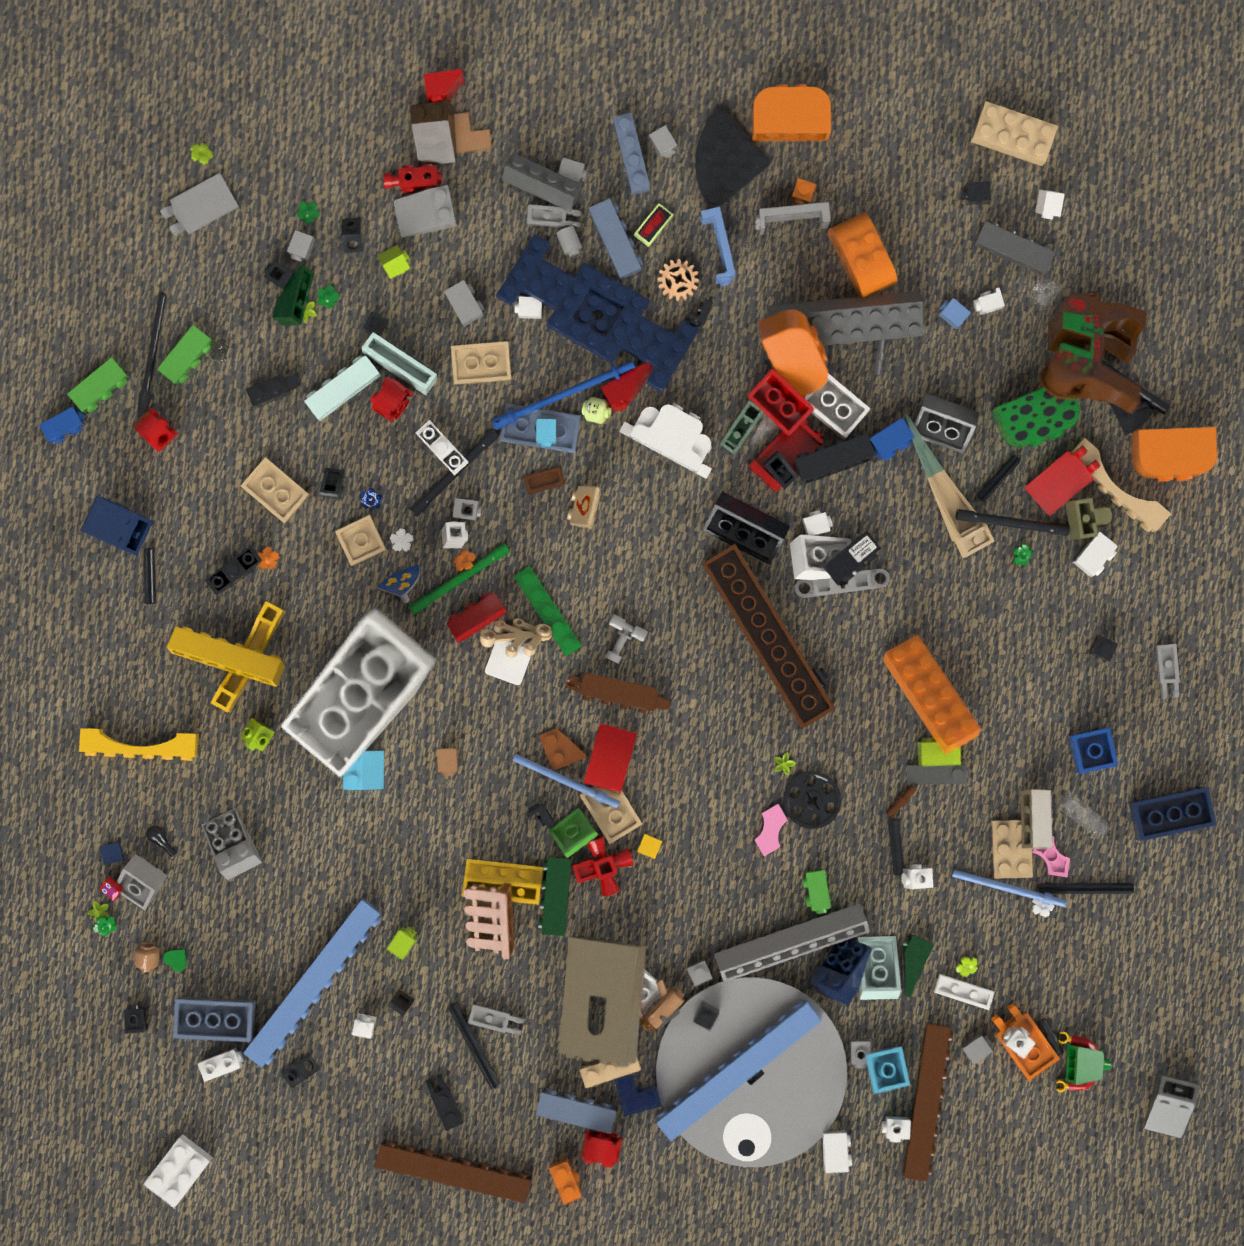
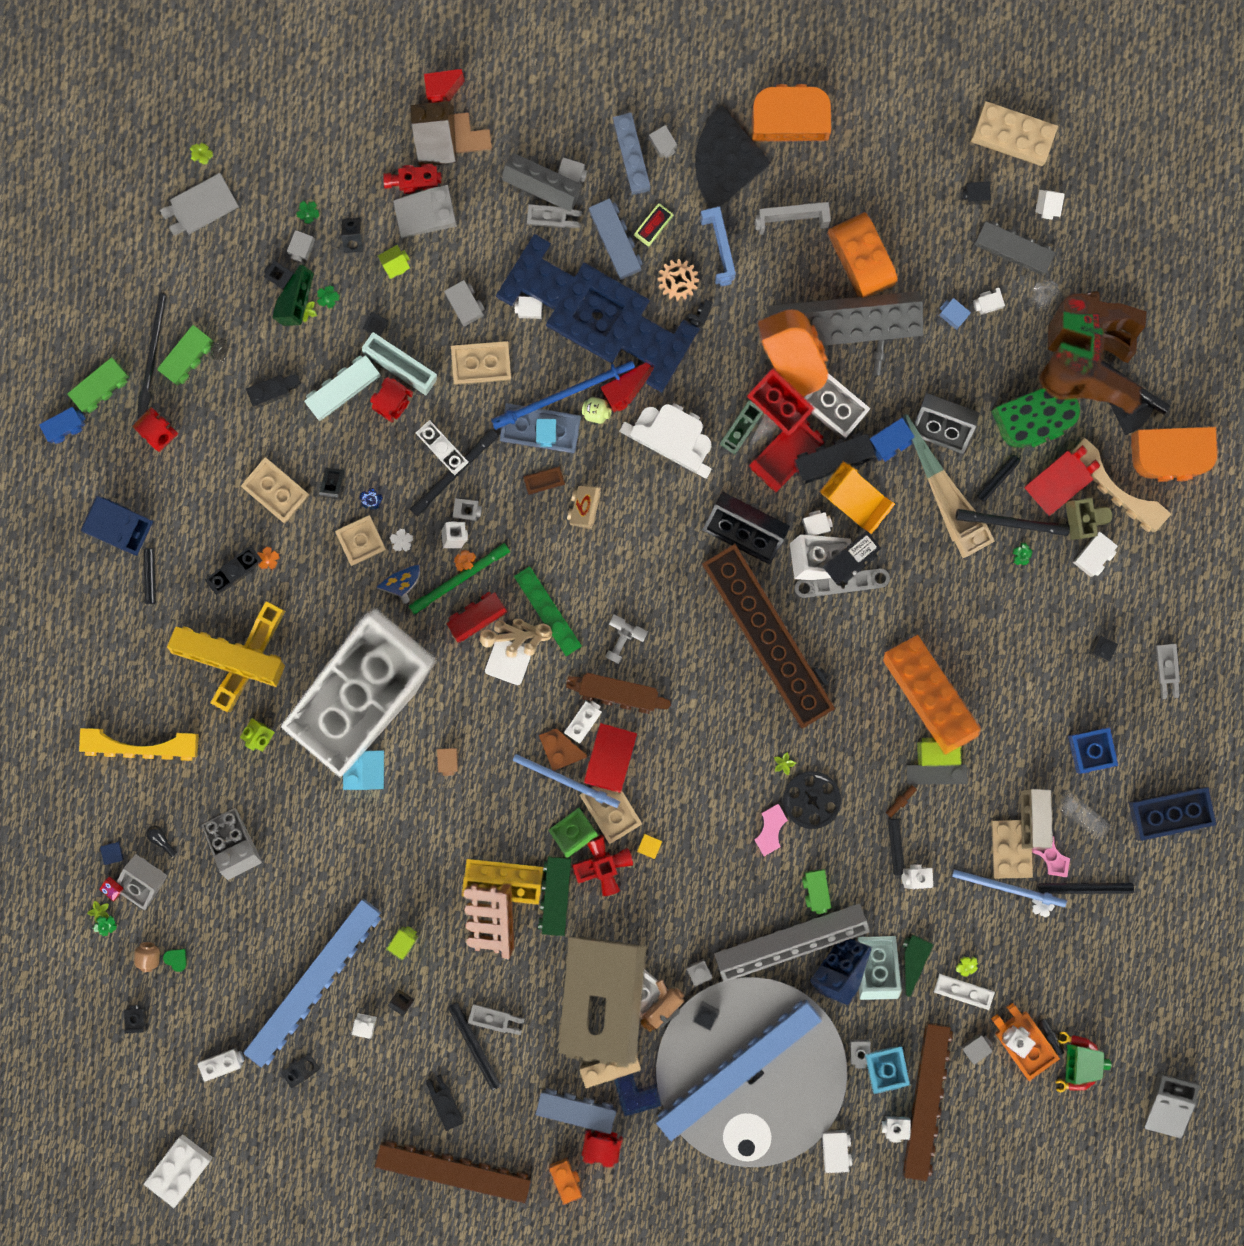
(214, 1019): sand blue brick -> none
(544, 818): black bracket -> none
(569, 241): light grey brick -> none
(583, 721): none -> white brick
(780, 470): black slope -> none
(803, 192): orange brick -> none
(857, 498): none -> light orange panel

